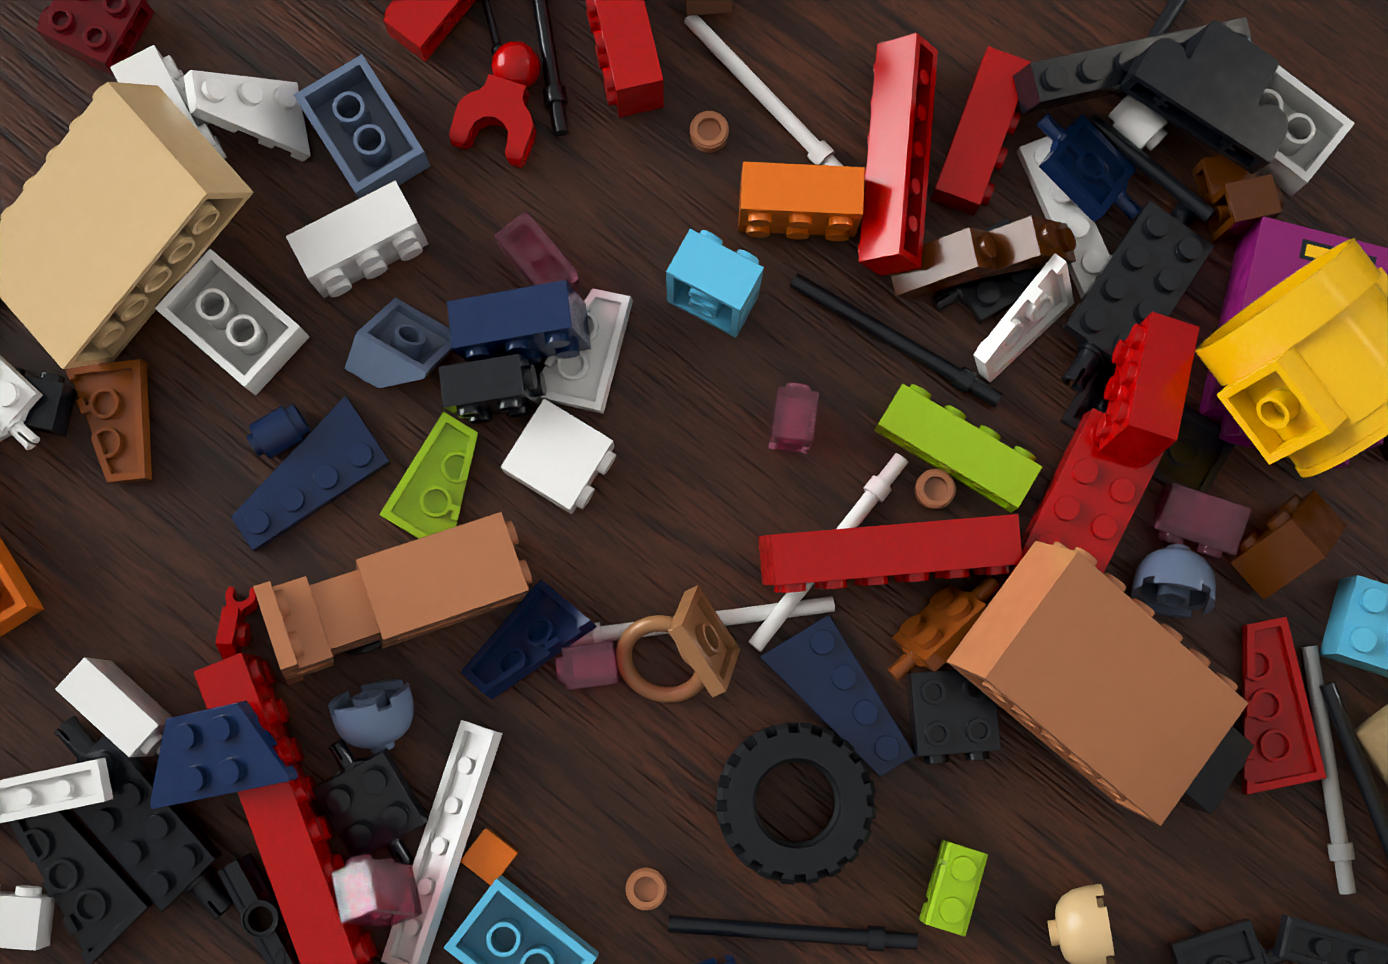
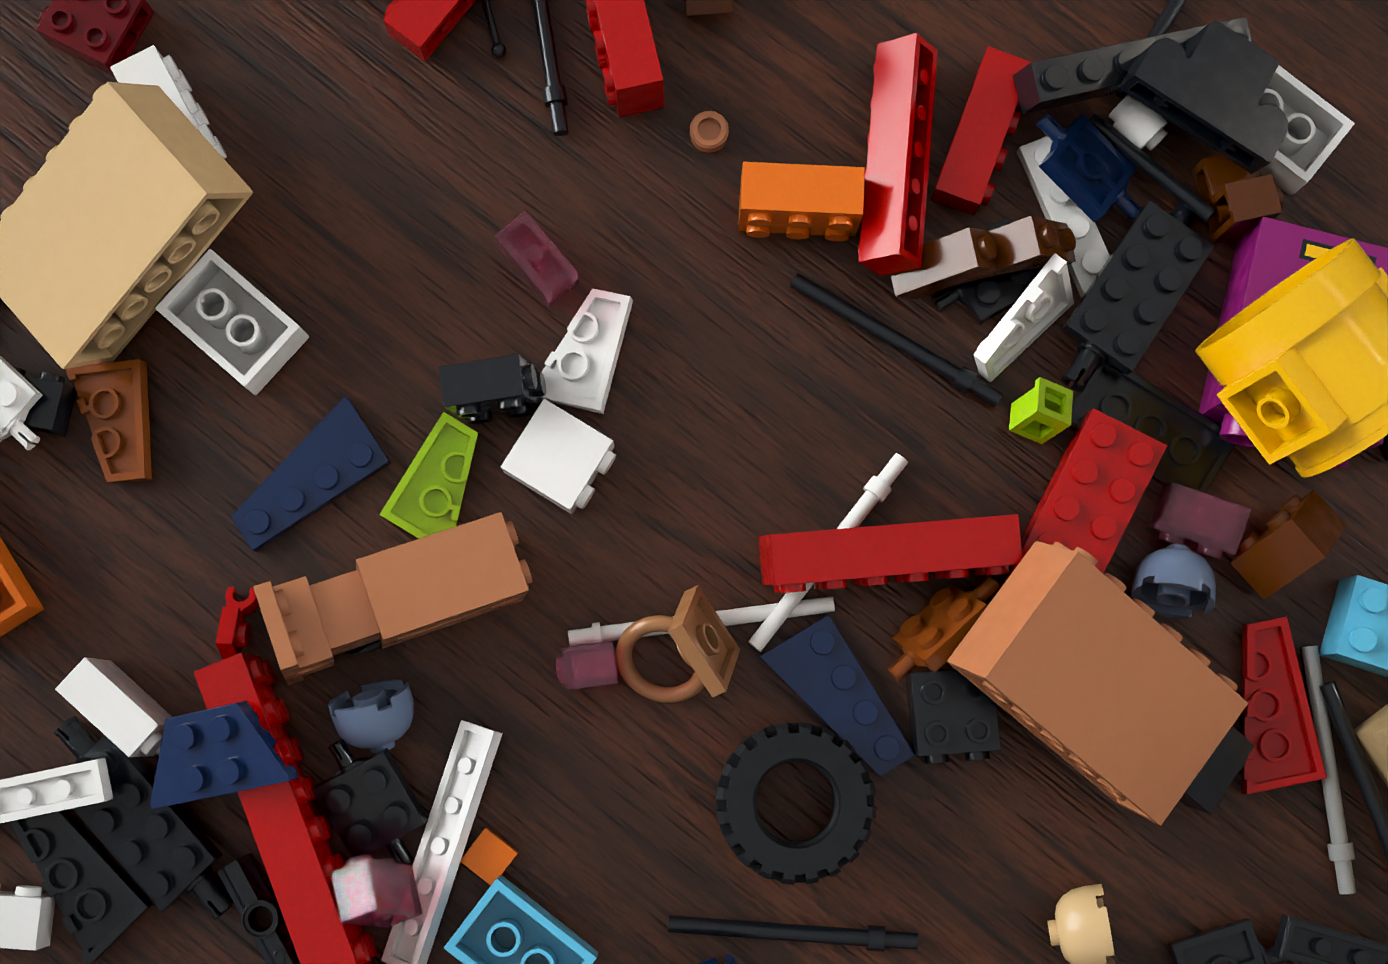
(252, 106): white wing -> none
(277, 431): dark blue brick -> none
(358, 241): white brick -> none
(362, 128): sand blue brick -> none
(398, 346): sand blue slope -> none
(502, 103): red piece -> none
(521, 321): dark blue brick -> none
(526, 640): dark blue wing -> none
(646, 888): nougat tile -> none
(713, 281): medium azure brick -> none
(793, 418): clear pink brick -> none
(819, 151): white bar -> none
(935, 489): nougat tile -> none
(953, 887): lime brick -> none
(959, 448): lime brick -> none
(1042, 411): none -> lime brick
(1147, 389): red brick -> none

